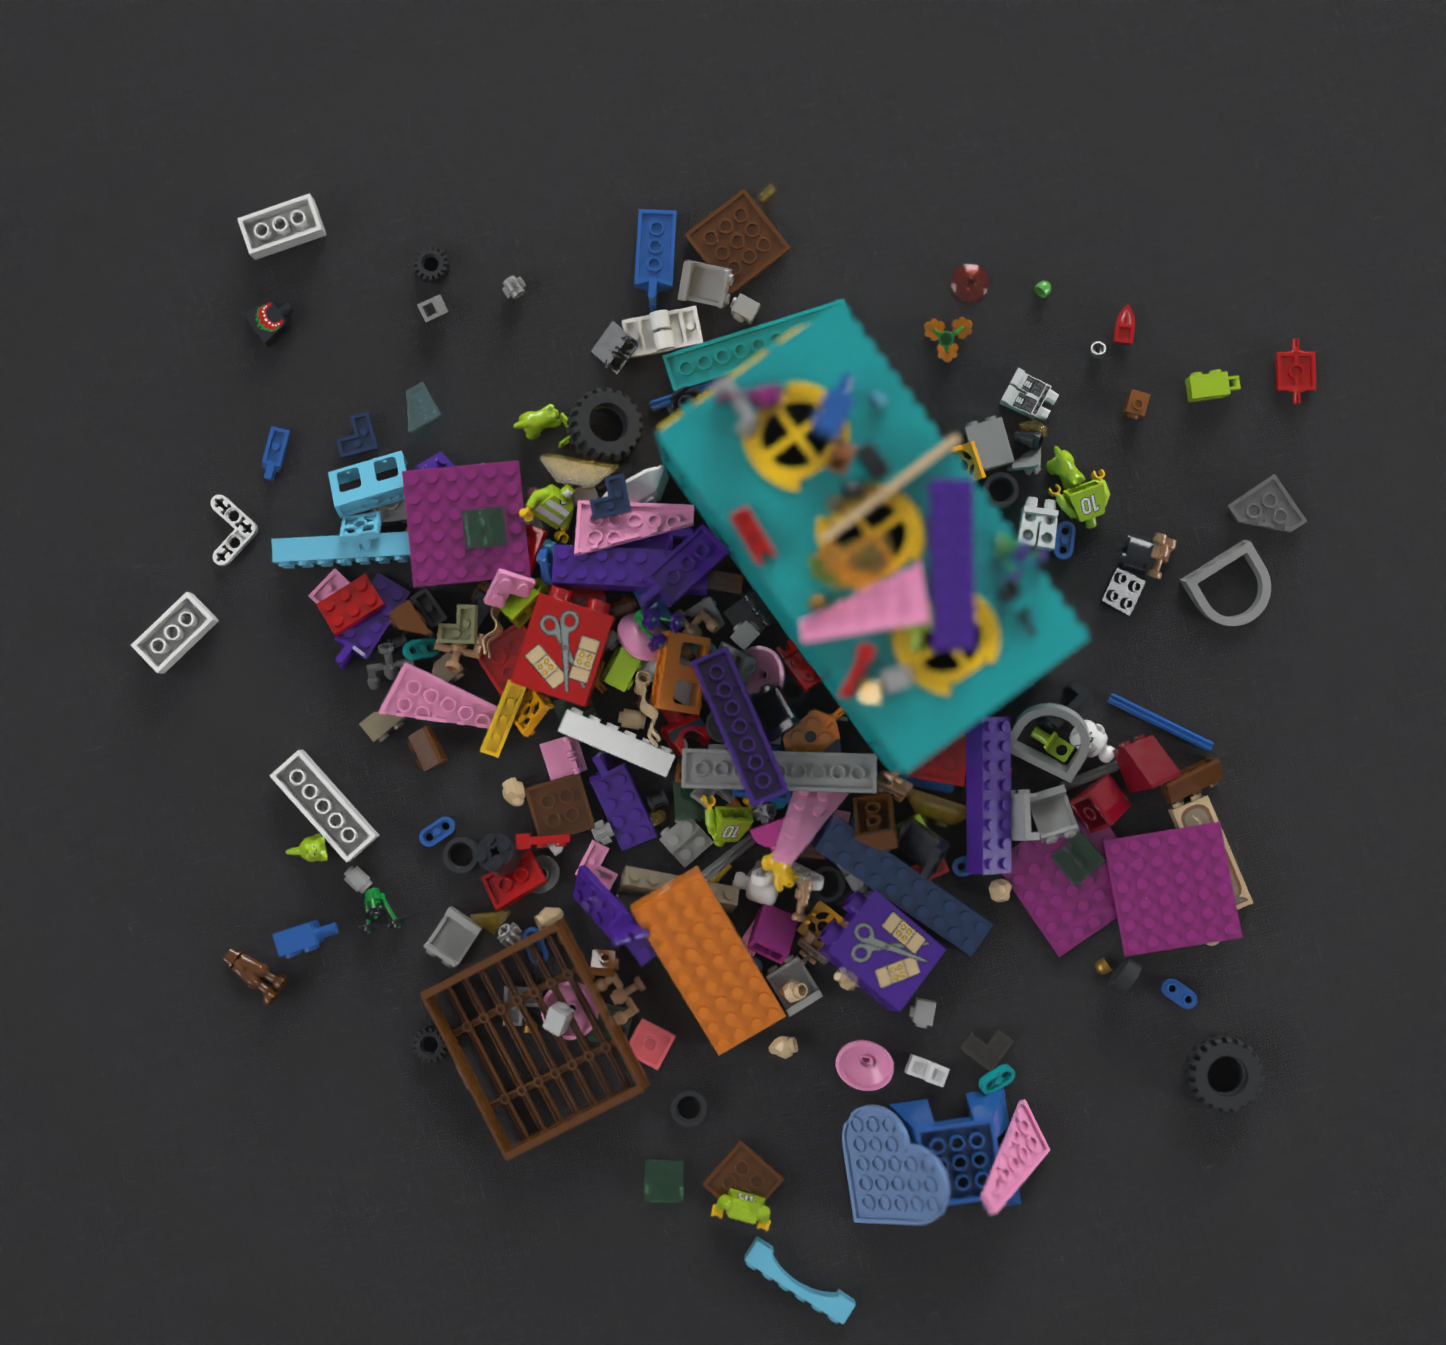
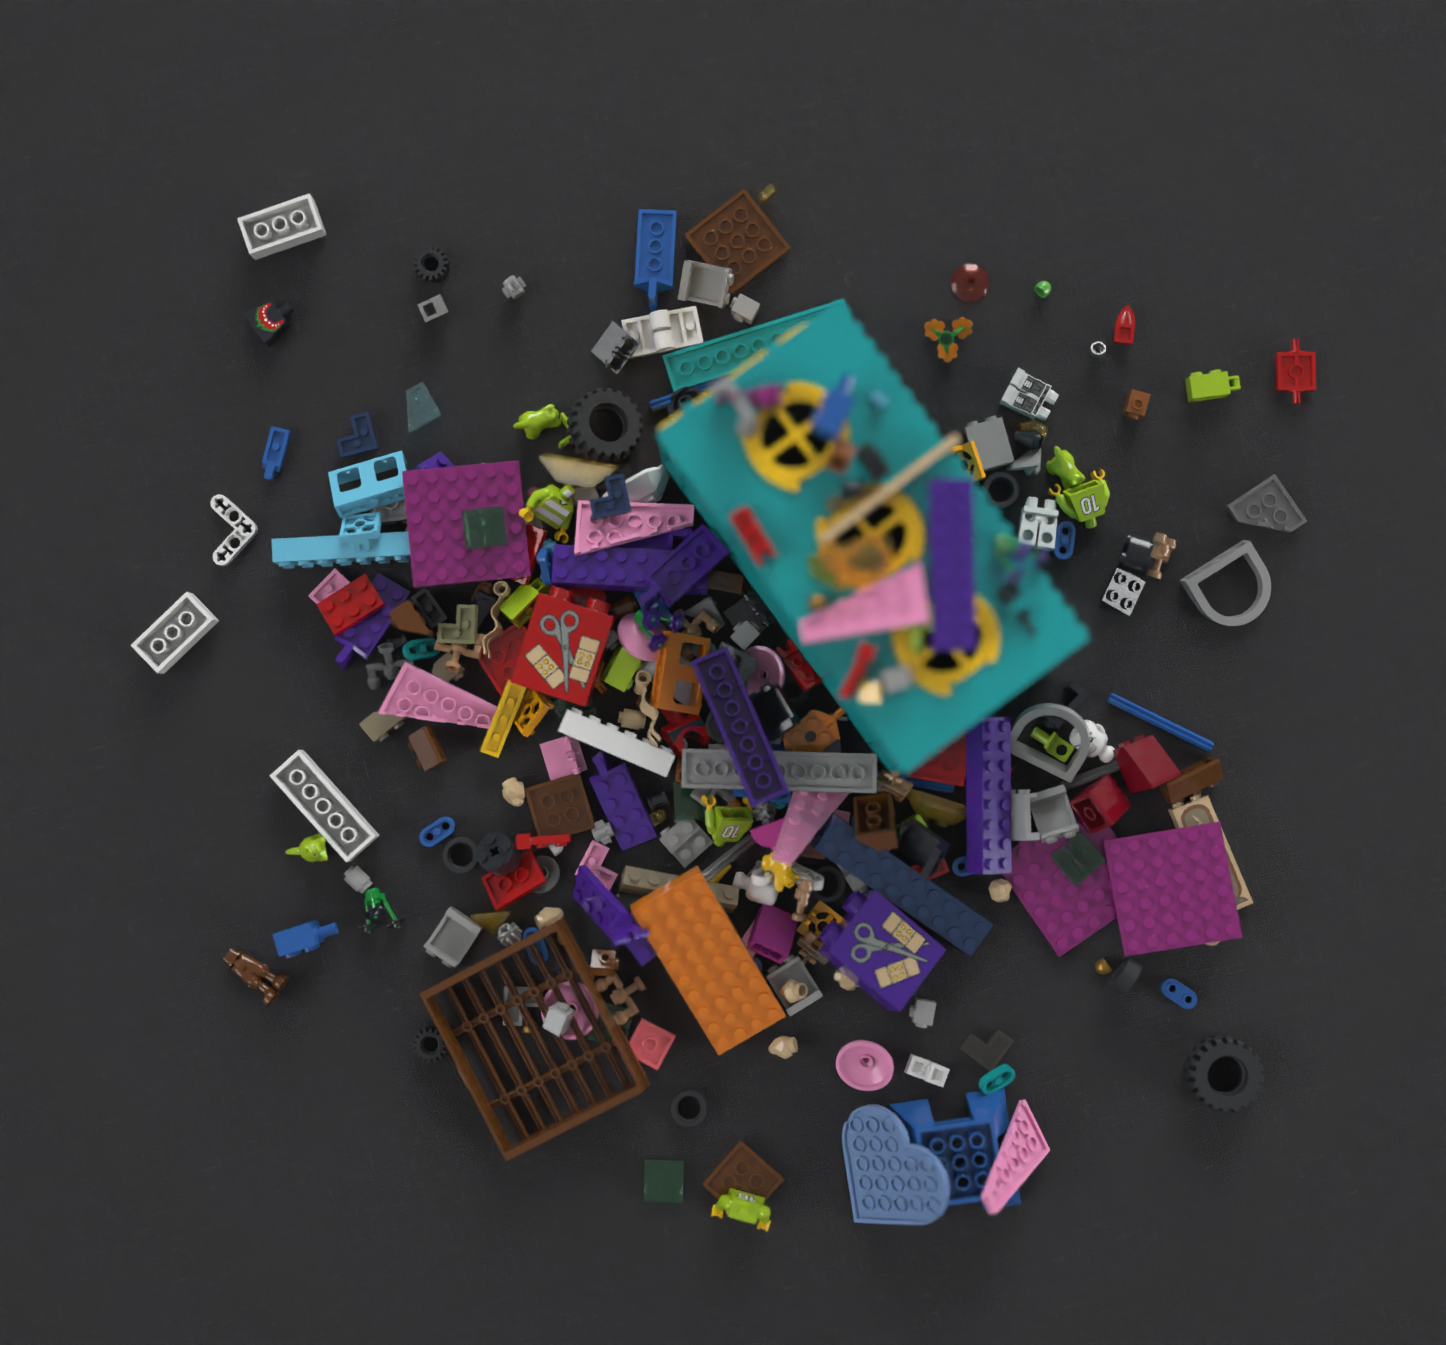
(506, 583): bright pink plate -> none
(835, 1304): medium azure arch -> none

